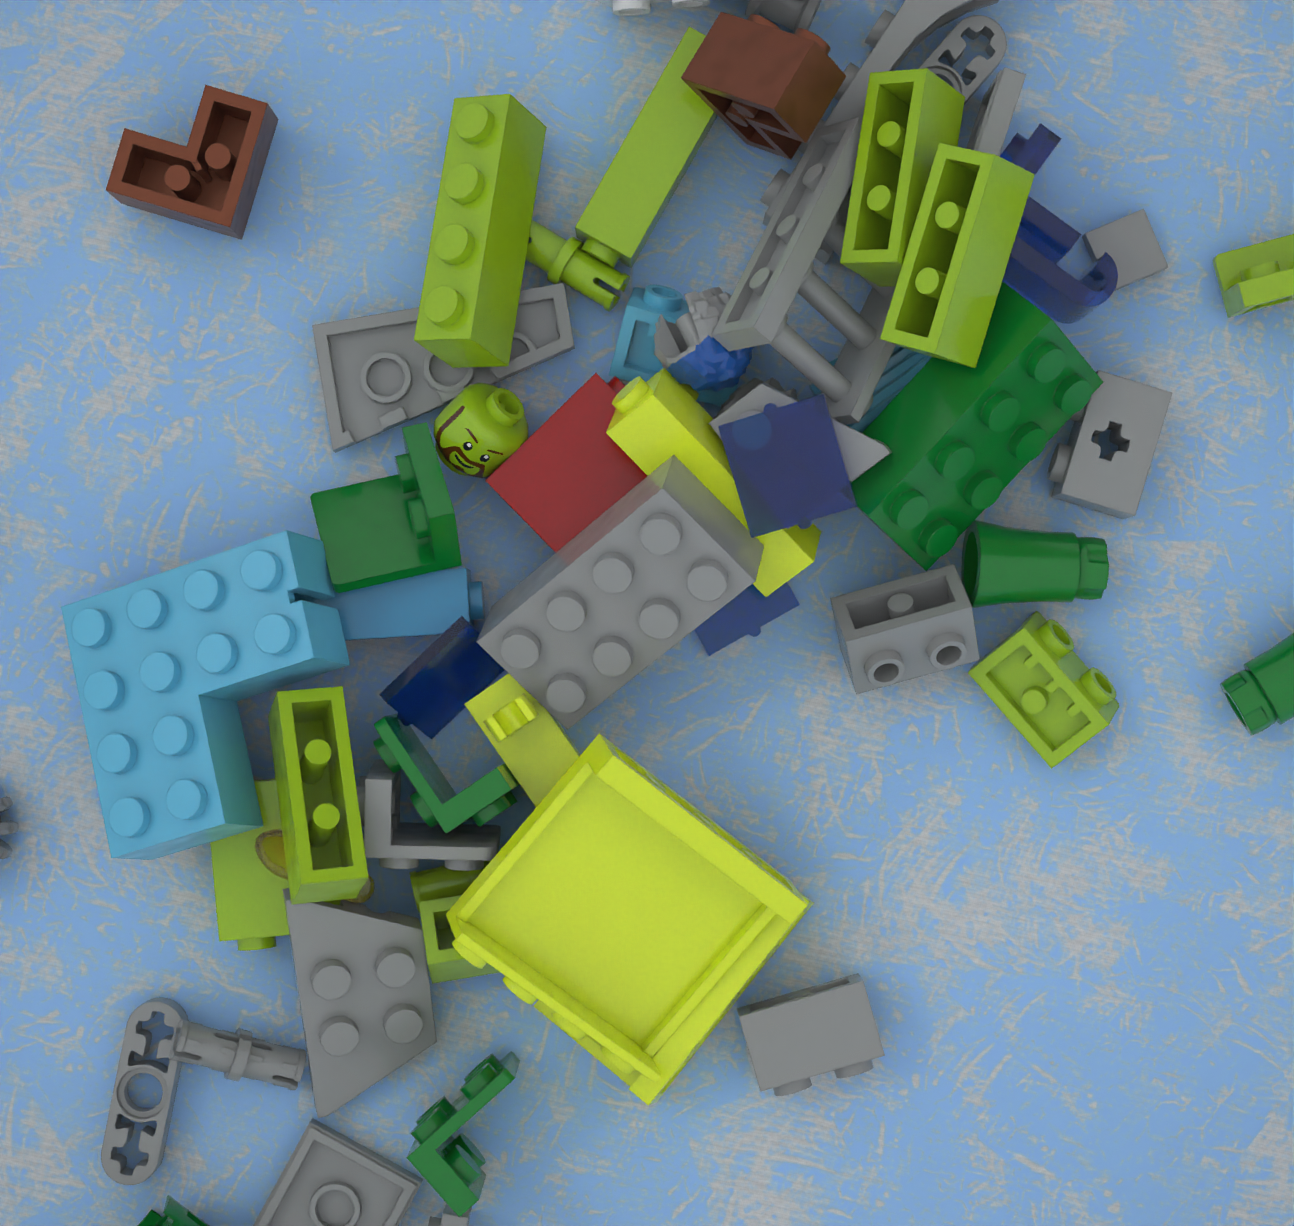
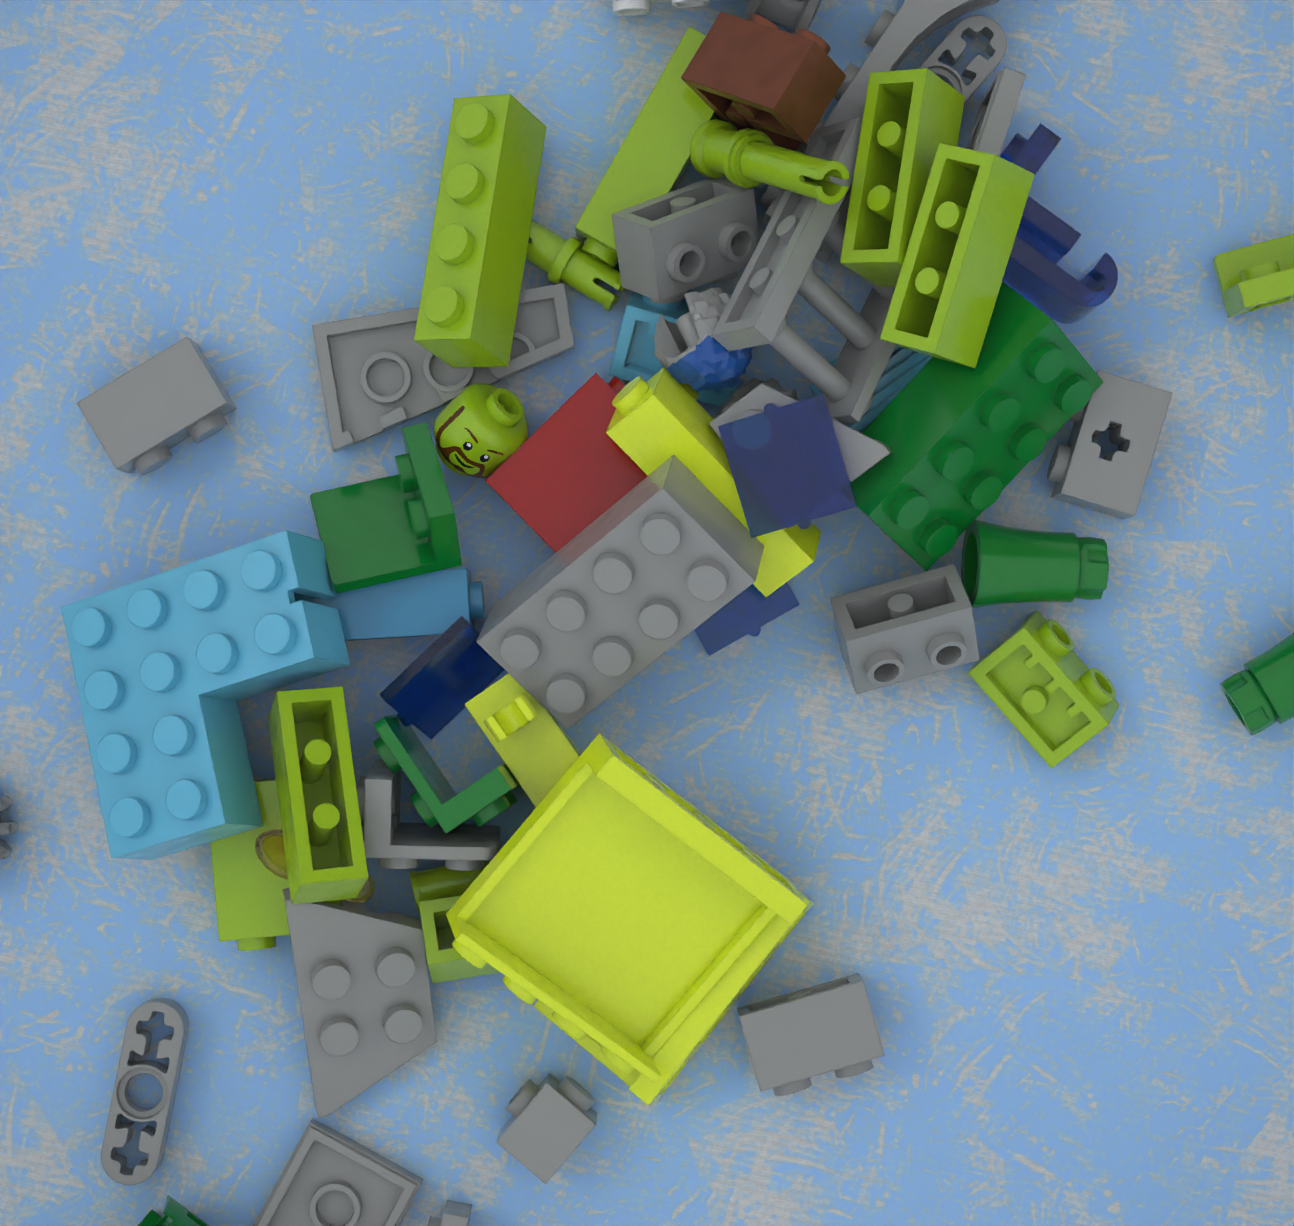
(158, 408): none -> light grey brick
(208, 180): copper brick -> none
(238, 1054): light grey pin -> none
(452, 1163): green bracket -> none
(547, 1124): none -> light grey brick
(686, 239): none -> light grey brick
(752, 159): none -> lime pin
(1130, 245): light grey tile -> none

